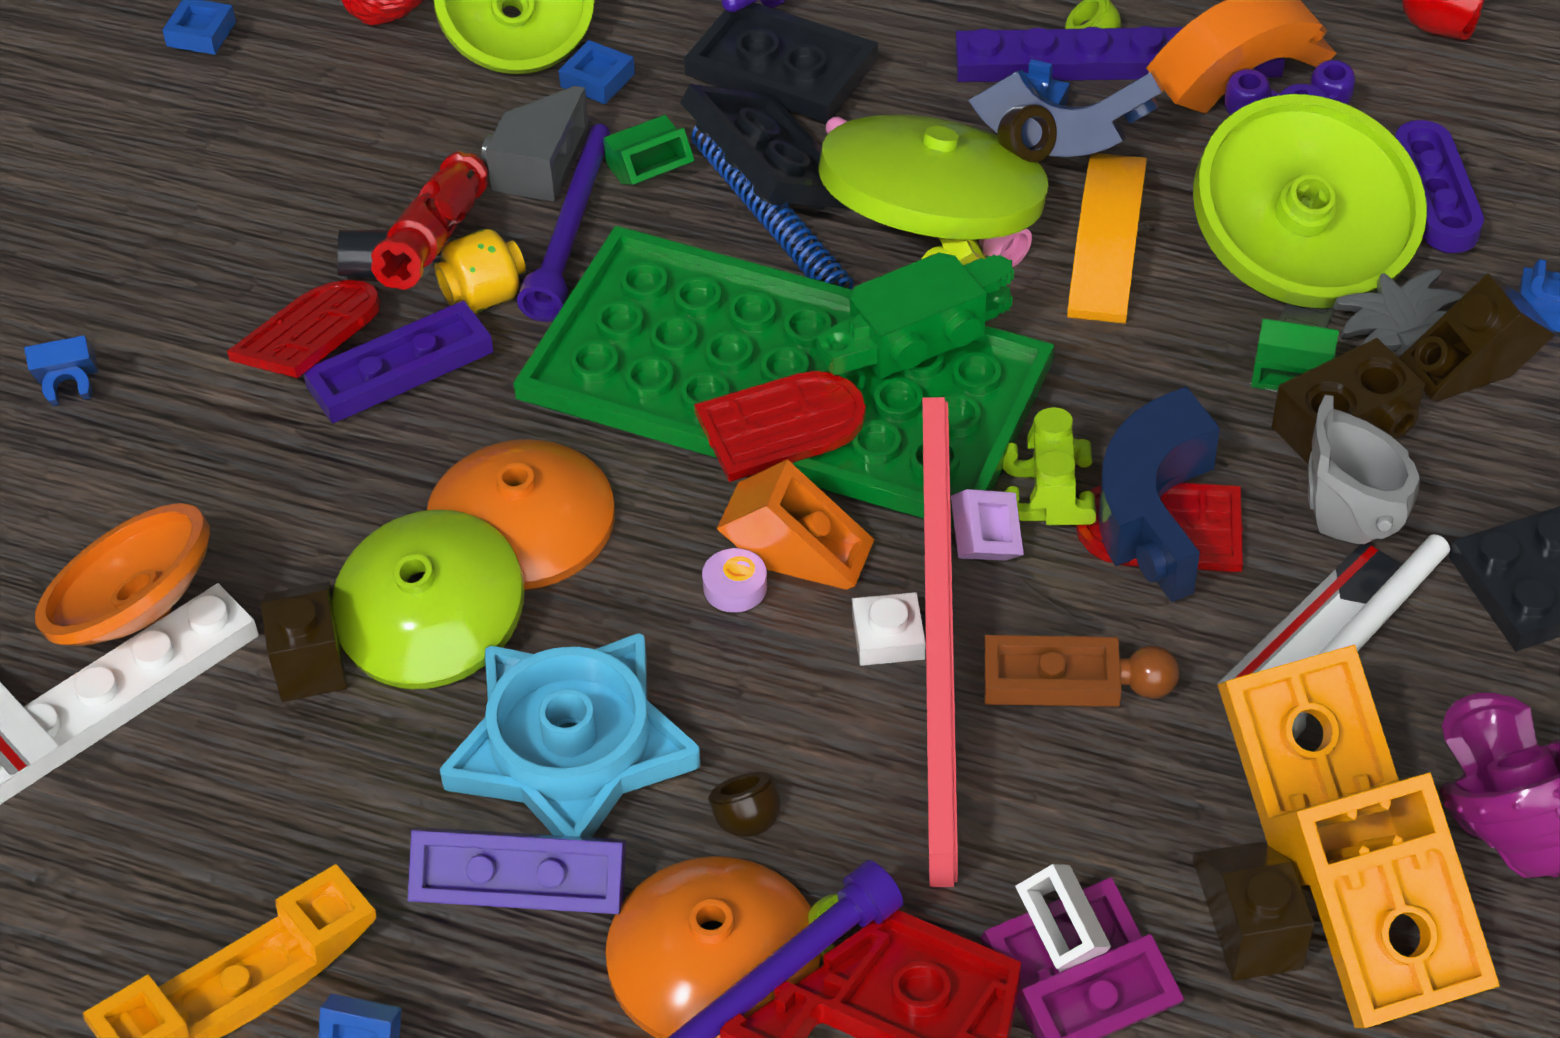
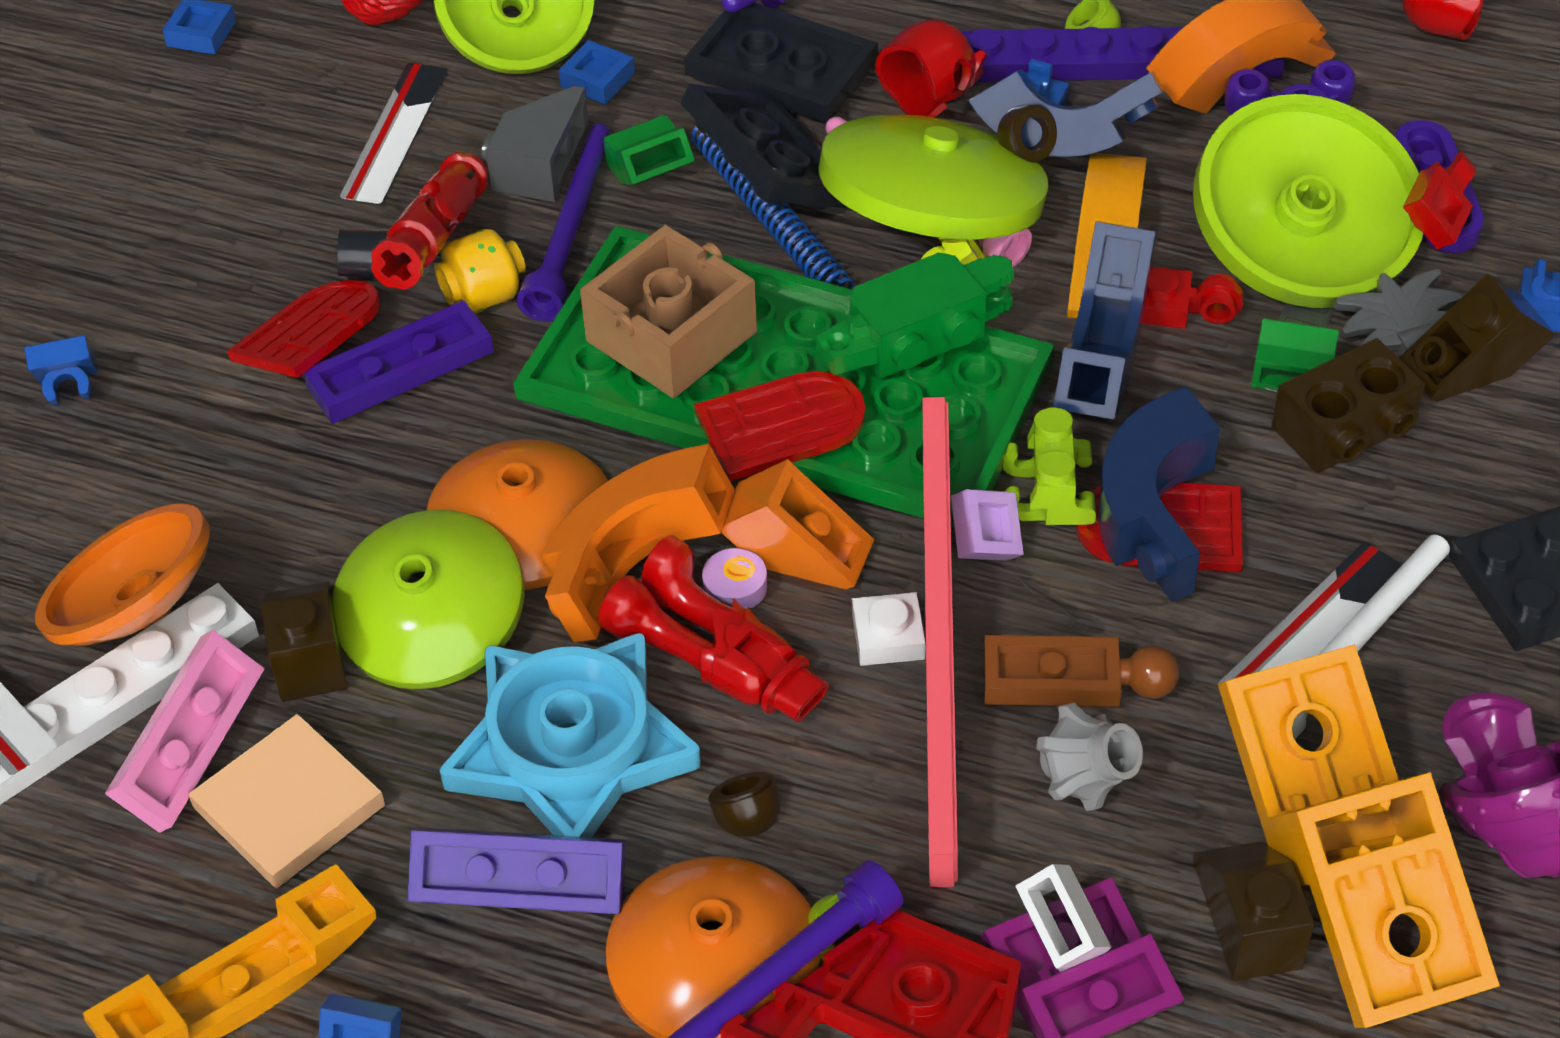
(185, 731): none -> bright pink plate
(286, 800): none -> light nougat tile
(393, 133): none -> sticker
(622, 523): none -> orange arch
(669, 310): none -> medium nougat brick
(746, 655): none -> red piece
(928, 67): none -> red helmet
(1088, 756): none -> light grey rock
(1108, 322): none -> dark blue arch
(1172, 298): none -> red plate
(1358, 478): light grey helmet -> none
(1438, 200): none -> red plate

